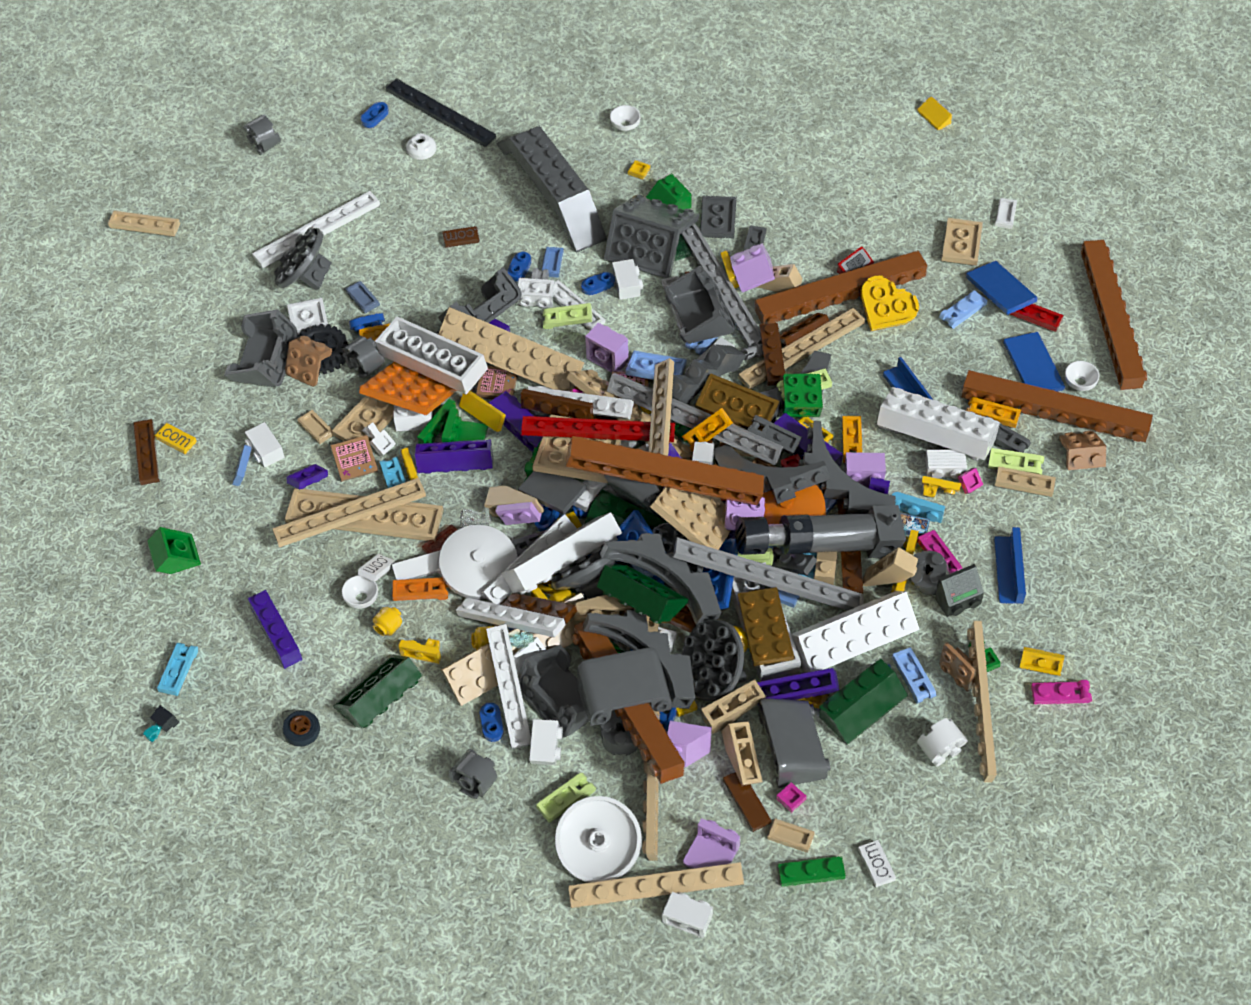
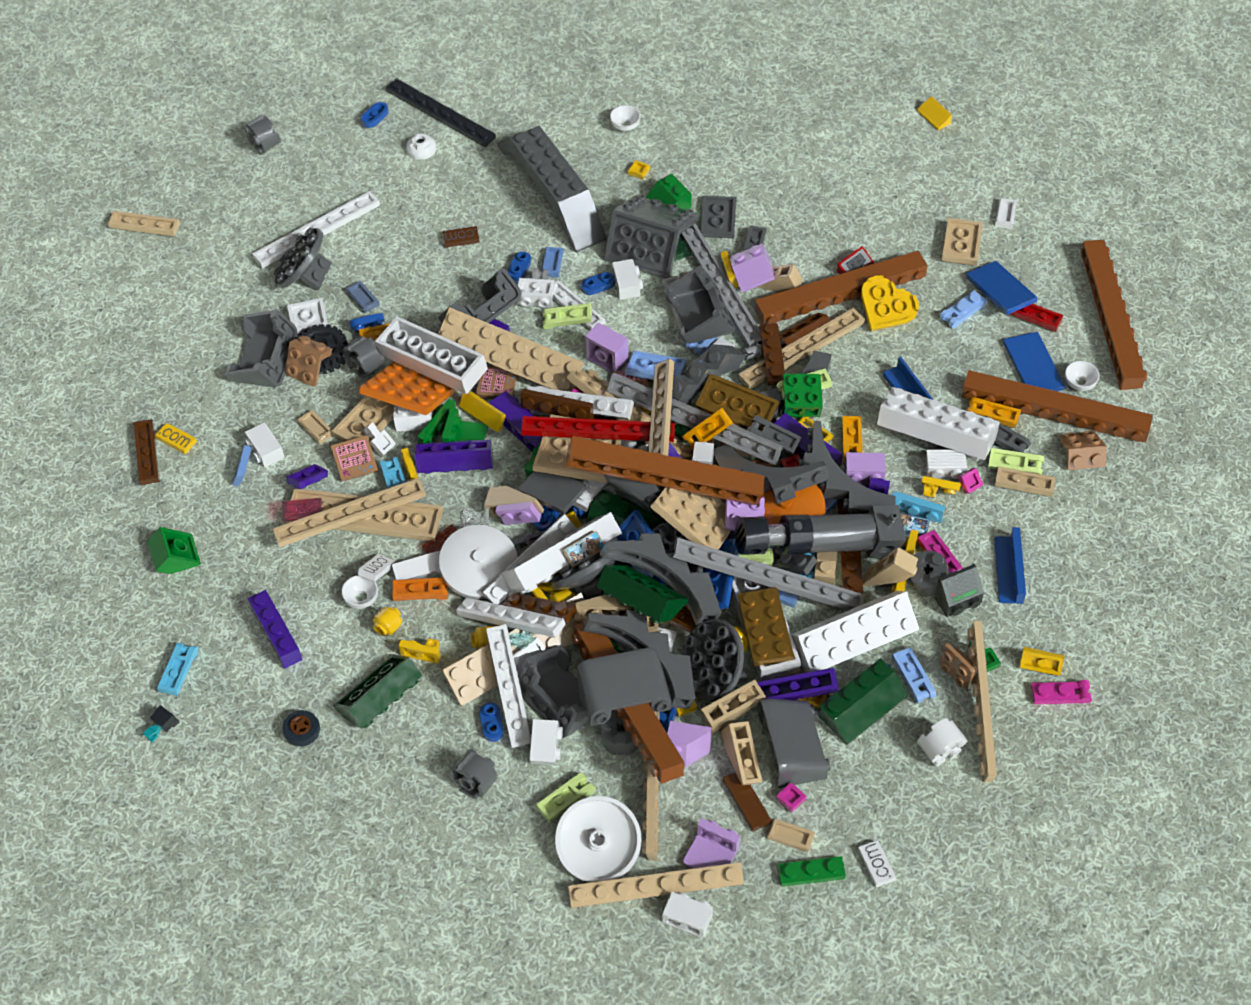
(299, 509): none -> clear pink plate
(583, 548): none -> tile

